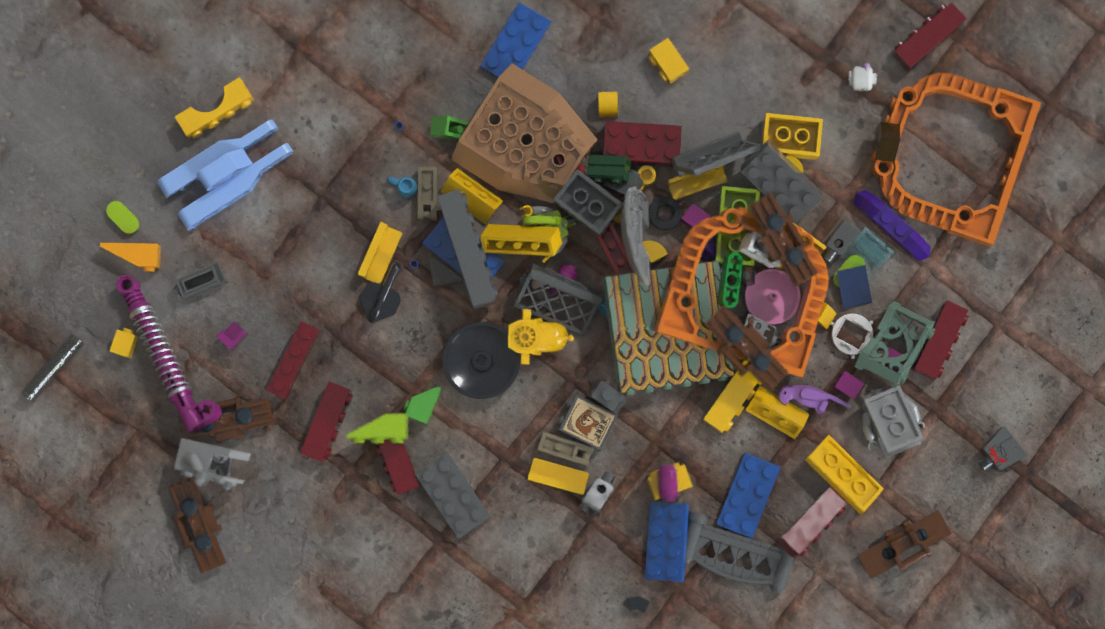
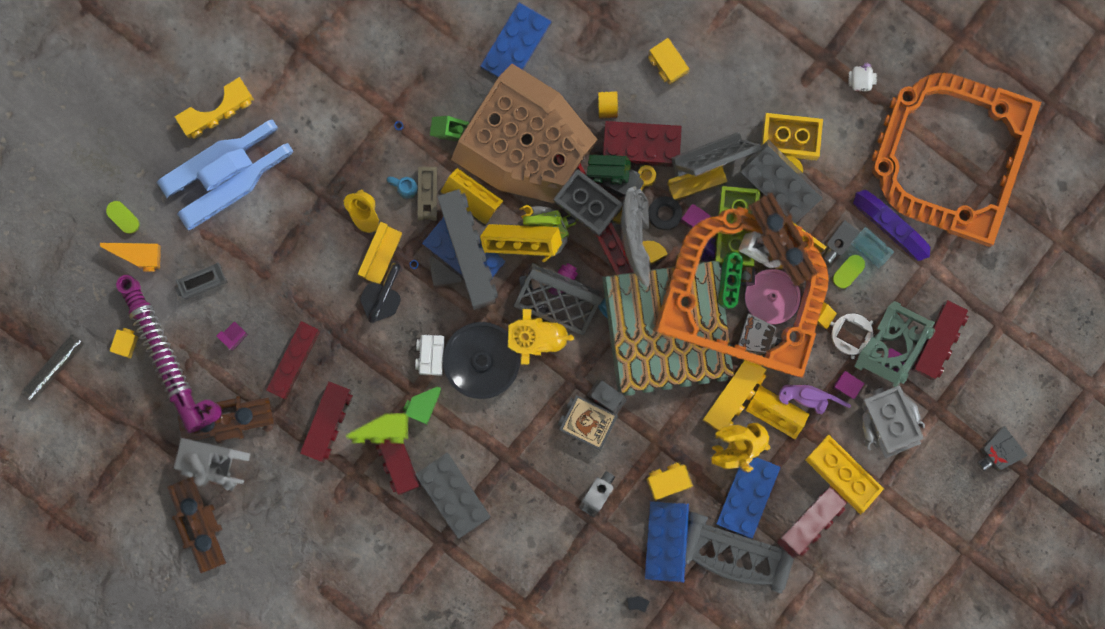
(362, 210): none -> yellow piece
(431, 355): none -> white brick
(558, 476): yellow panel -> none
(565, 448): dark tan plate -> none
(667, 483): magenta head -> none
(743, 445): none -> yellow helmet
(750, 343): reddish brown piece -> none
(854, 286): dark blue sticker -> none
(888, 142): dark brown slope -> none
(901, 538): reddish brown piece -> none
(929, 36): dark red brick -> none

